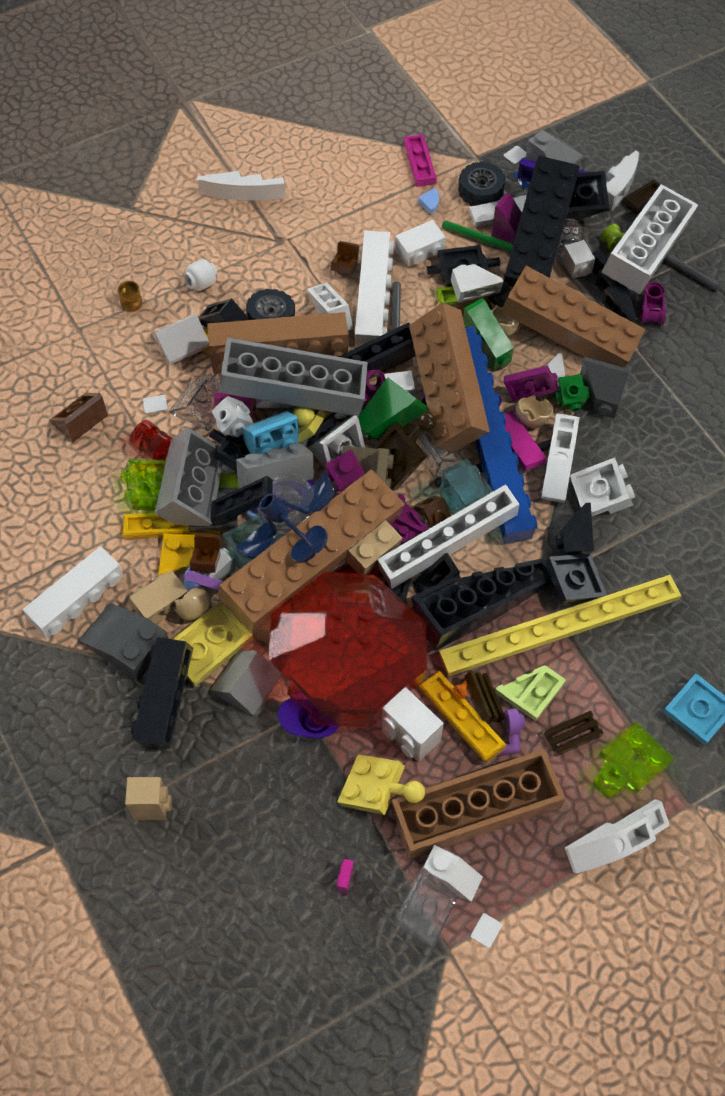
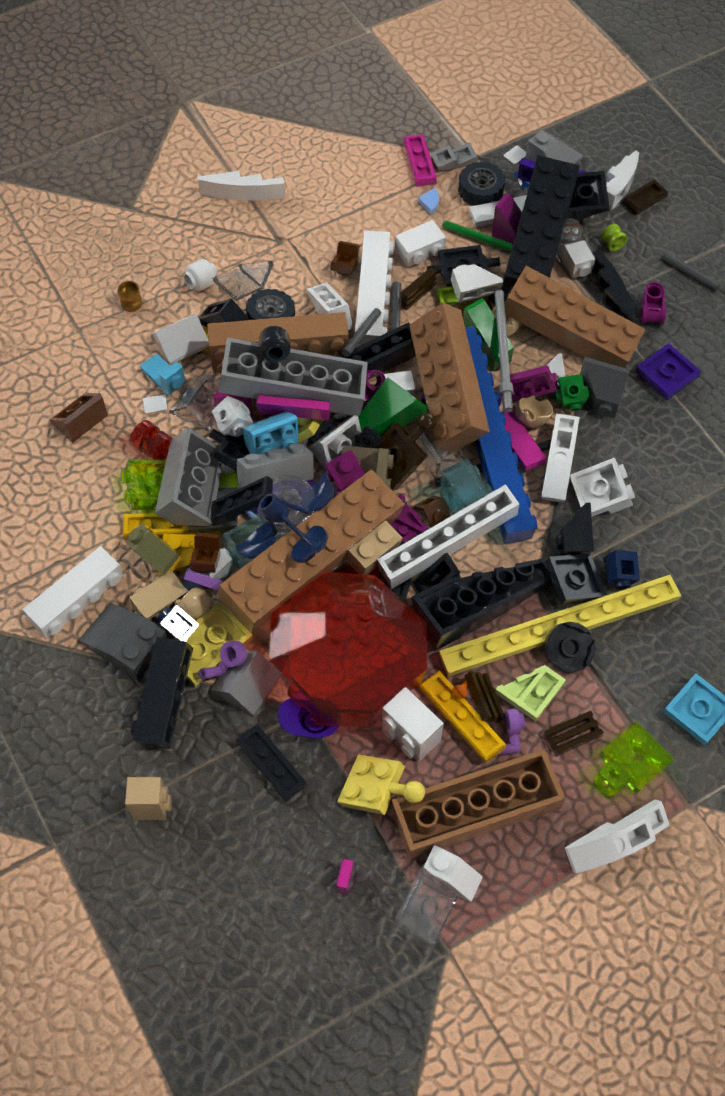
(152, 548): none -> olive slope
(165, 376): none -> medium azure bracket
(177, 623): none -> bracket
(232, 655): none -> medium lavender plate
(244, 279): none -> clear slope
(271, 763): none -> black plate
(274, 343): none -> black head
(299, 407): none -> dark pink tile
(361, 332): none -> dark grey bar
(372, 434): none -> black plate
(418, 288): none -> dark brown tile
(453, 159): none -> light grey slope
(486, 930): white sticker -> none
(505, 388): none -> light grey bar
(569, 647): none -> black tile
(622, 568): none -> dark blue brick
(649, 239): white brick -> none
(668, 371): none -> dark purple plate

